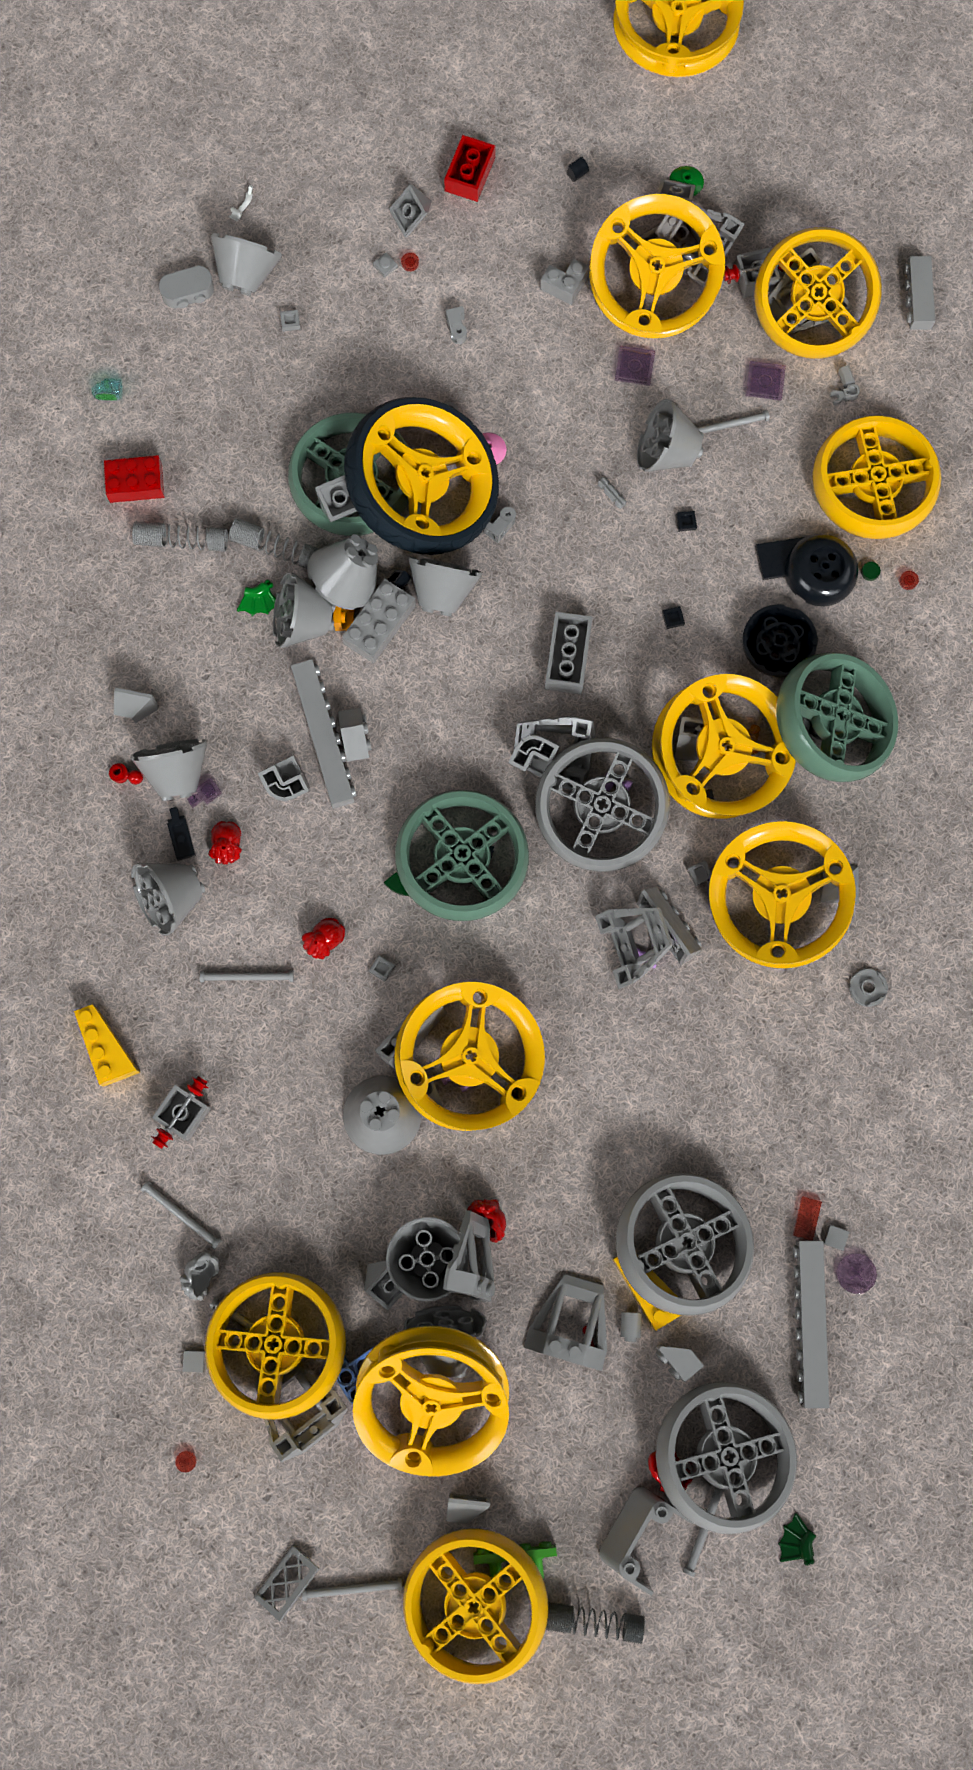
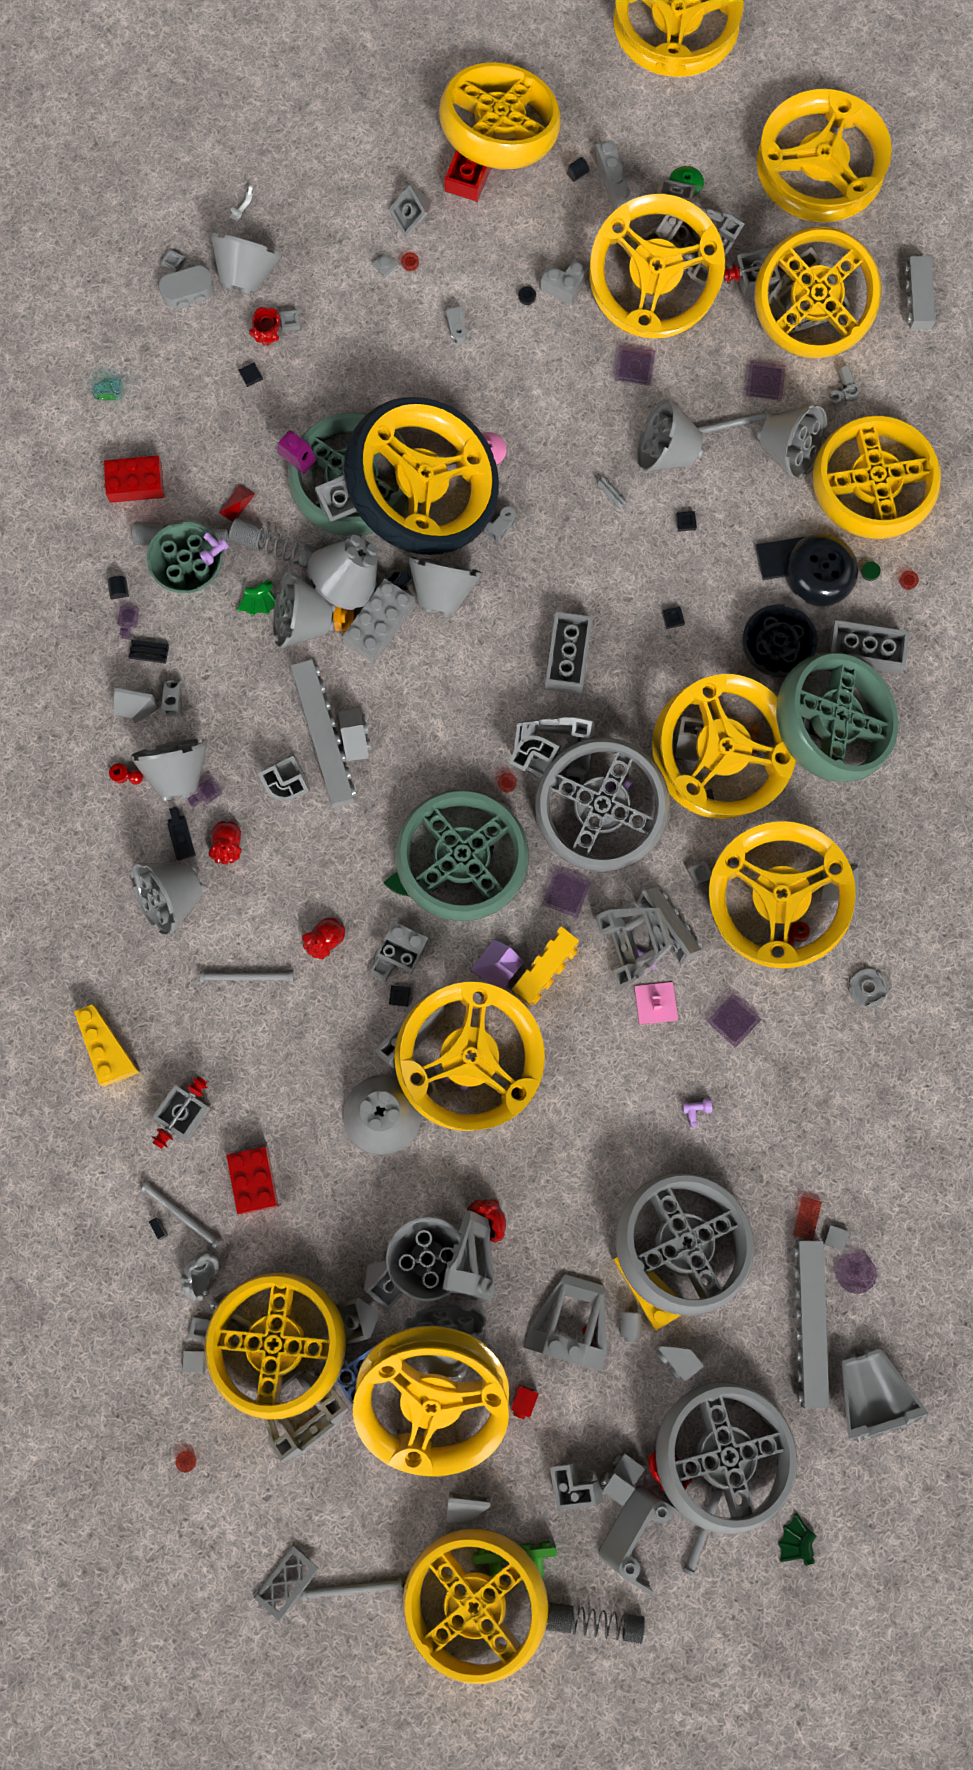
(118, 587): none -> black brick
(127, 618): none -> clear purple plate
(150, 651): none -> black tile
(158, 1228): none -> black tile
(172, 260): none -> light grey tile
(172, 698): none -> light grey leg
(176, 558): none -> sand green cone
(198, 1328): none -> light grey tile
(218, 546): none -> lavender piece
(237, 503): none -> red slope
(250, 374): none -> black tile
(252, 1180): none -> red brick
(265, 325): none -> red hair
(293, 448): none -> magenta torso
(358, 1319): none -> light grey slope
(399, 996): none -> black tile
(403, 947): none -> light grey slope
(498, 964): none -> lavender slope
(500, 115): none -> yellow wheel
(507, 782): none -> clear red tile
(523, 1402): none -> red brick
(527, 295): none -> black tile
(545, 967): none -> yellow wedge
(566, 893): none -> clear purple tile
(570, 1491): none -> light grey brick
(612, 174): none -> light grey brick
(621, 1478): none -> light grey brick
(656, 1003): none -> bright pink piece
(691, 1108): none -> lavender piece
(733, 1020): none -> clear purple tile
(794, 438): none -> light grey cone
(795, 935): none -> red plate
(823, 155): none -> yellow wheel
(877, 646): none -> light grey brick
(877, 1396): none -> light grey cone

